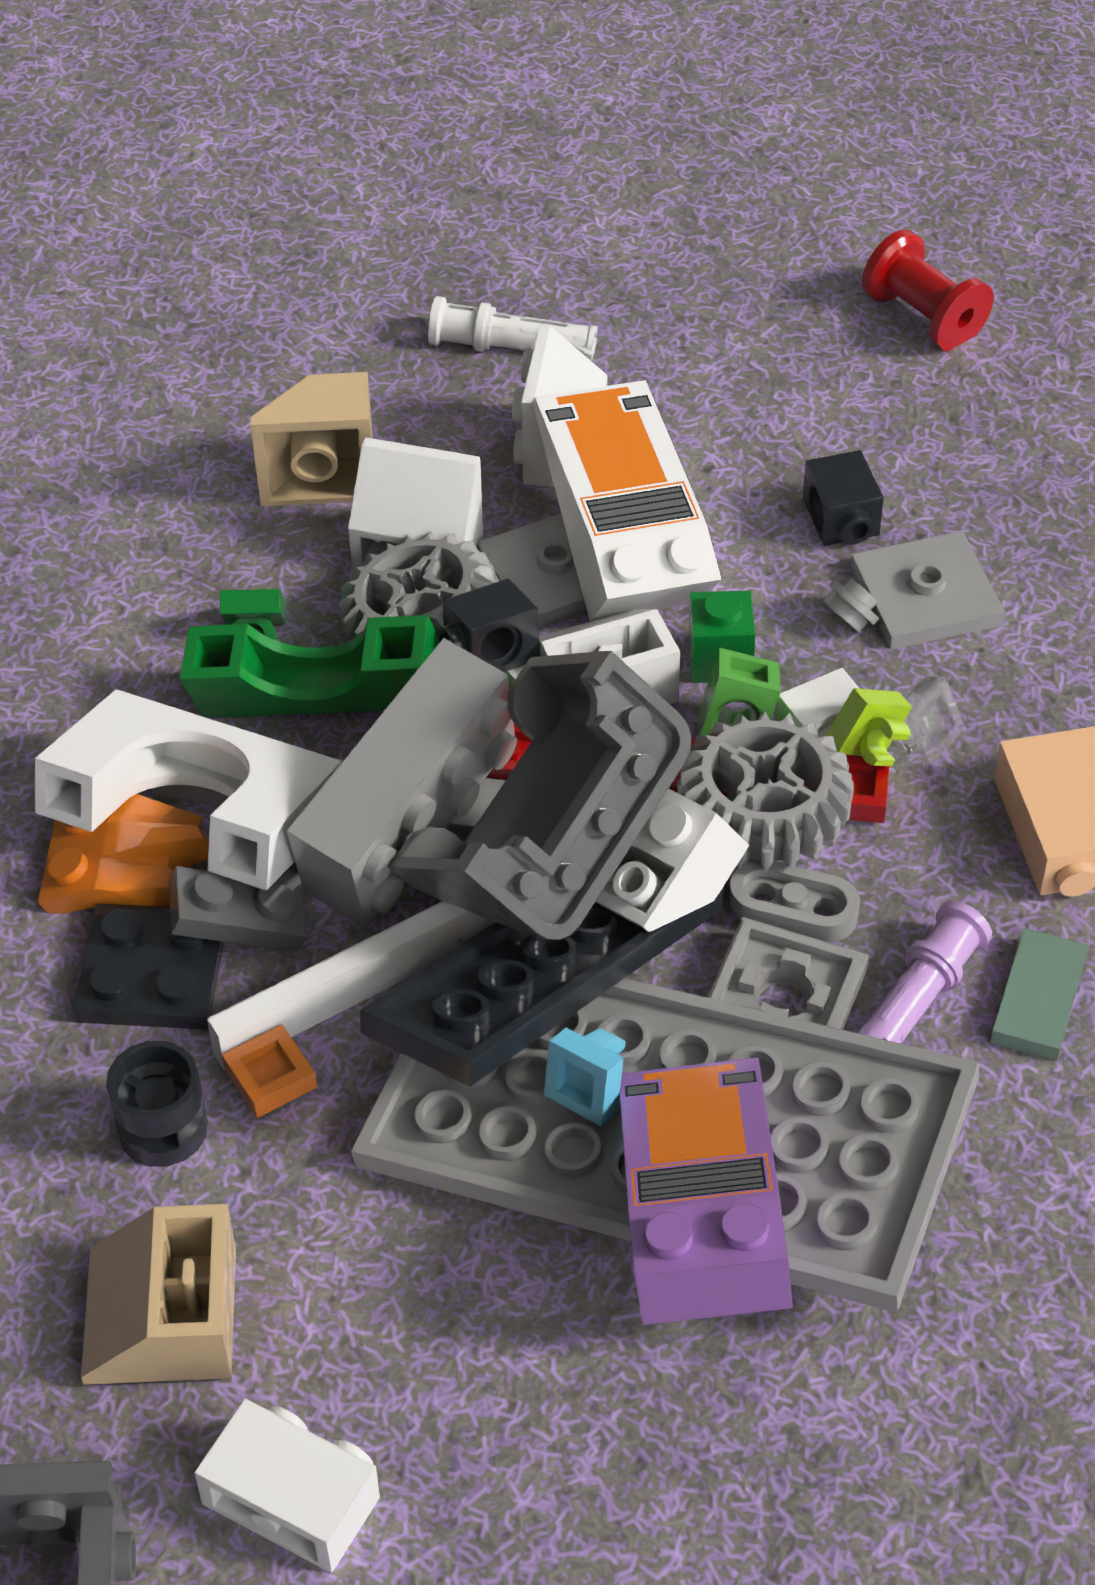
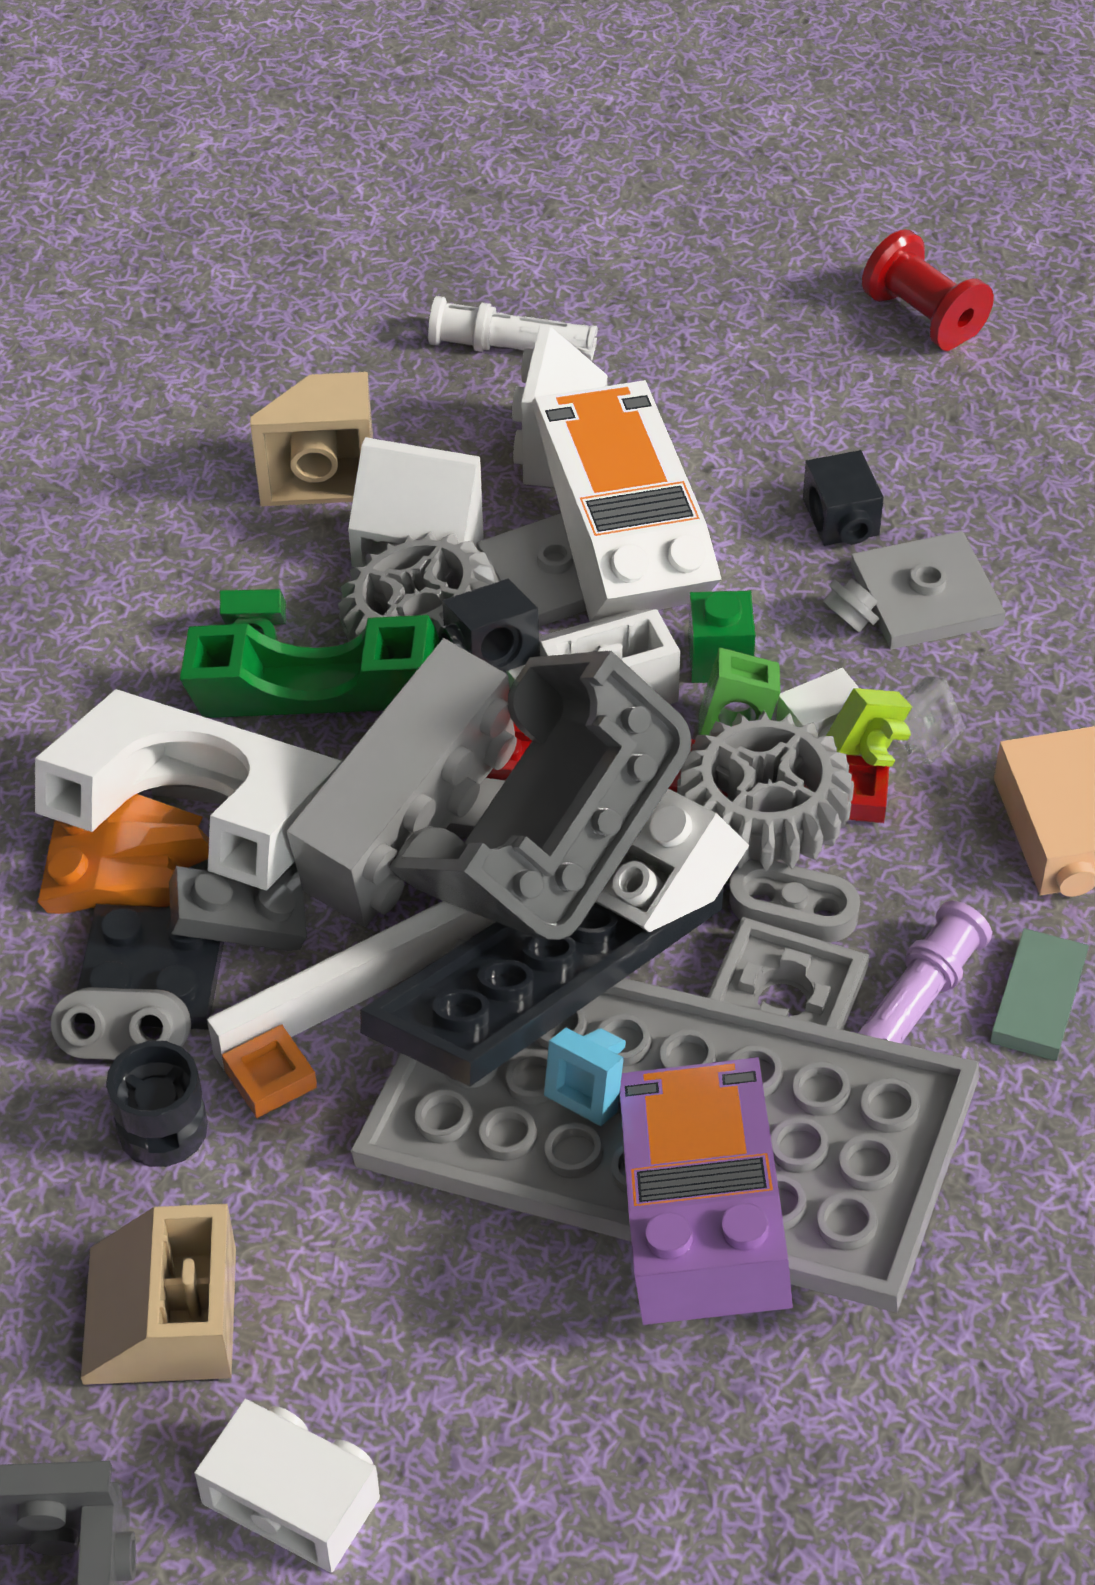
(117, 1020): none -> light grey plate

